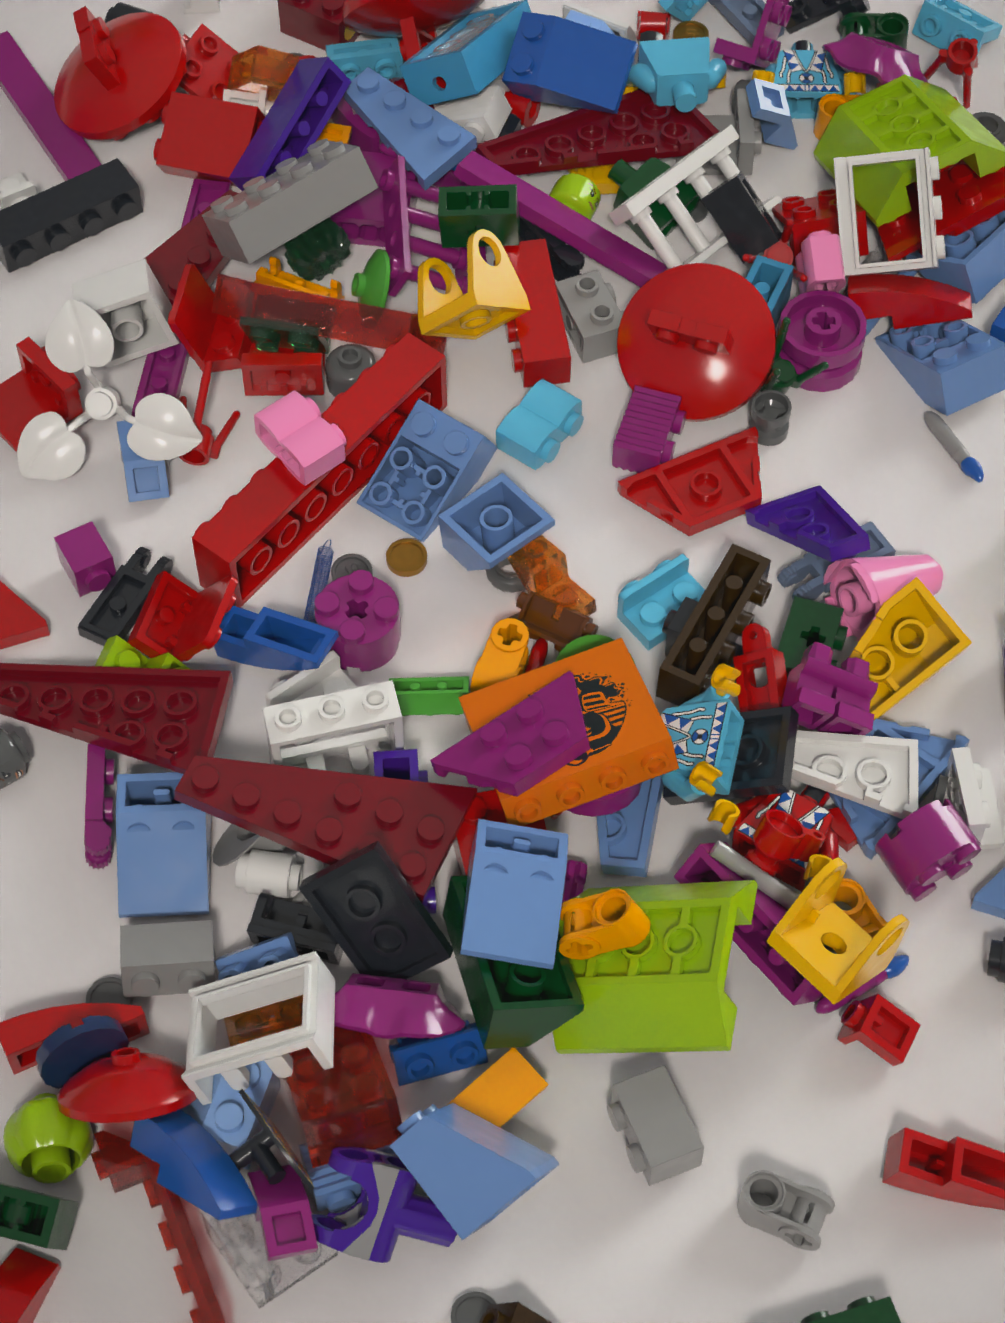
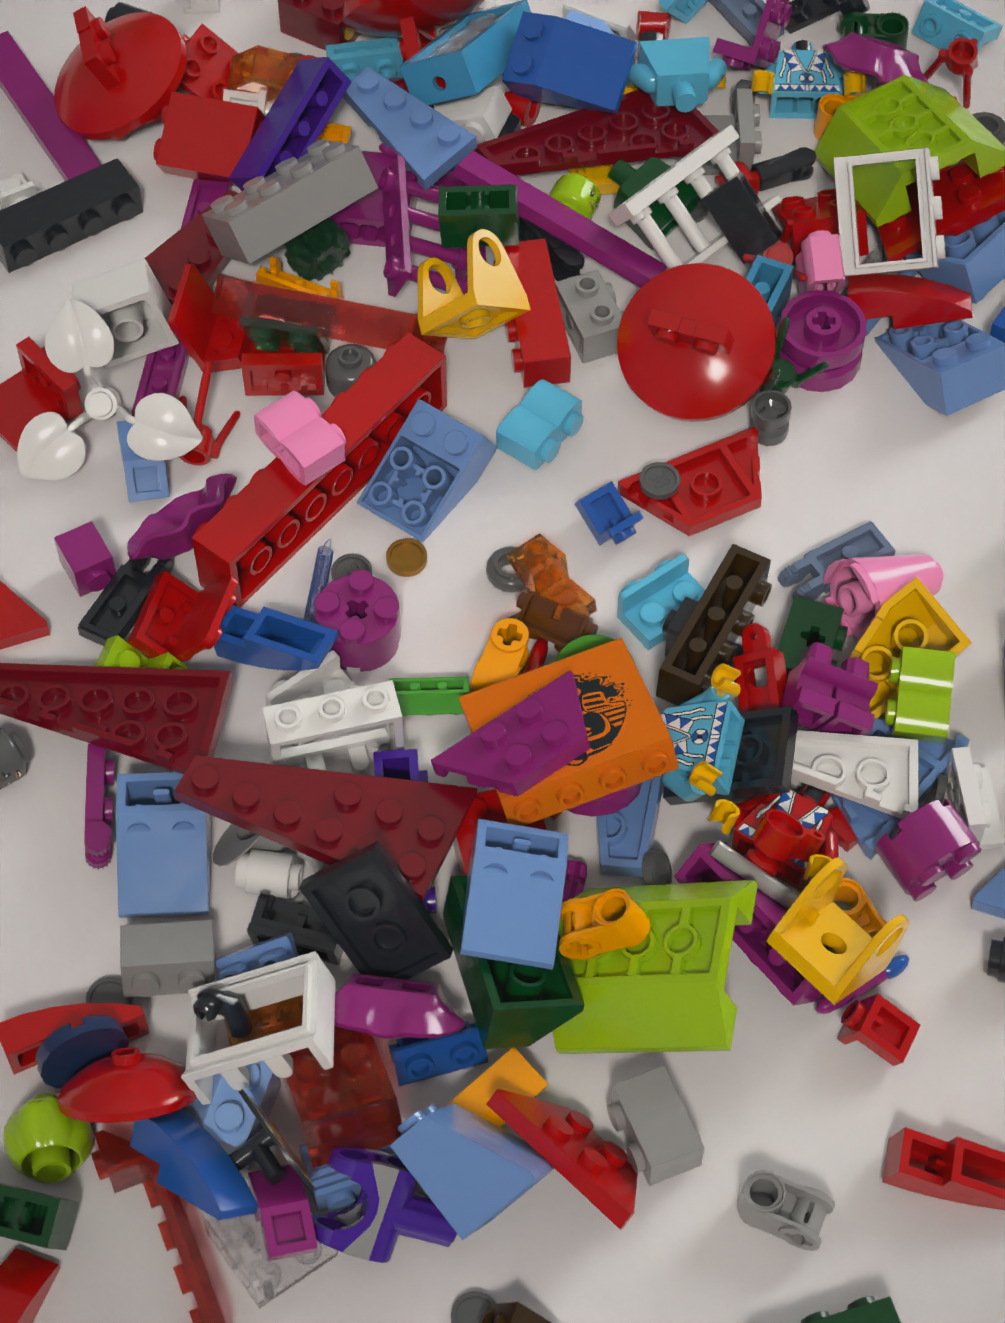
(172, 528): none -> magenta piece
(230, 1006): none -> black arm
(362, 135): magenta slope -> none
(373, 283): bright green dish -> none
(492, 524): medium blue slope -> none
(575, 1150): none -> red wing
(608, 515): none -> blue bracket
(648, 430): magenta brick -> none
(656, 868): none -> dark grey piece
(659, 480): none -> dark grey piece
(690, 29): pearl gold piece -> none
(771, 106): medium blue slope -> none
(778, 170): none -> black piece
(811, 523): dark purple wing -> none
(921, 694): none -> lime brick
(956, 449): light grey piece -> none

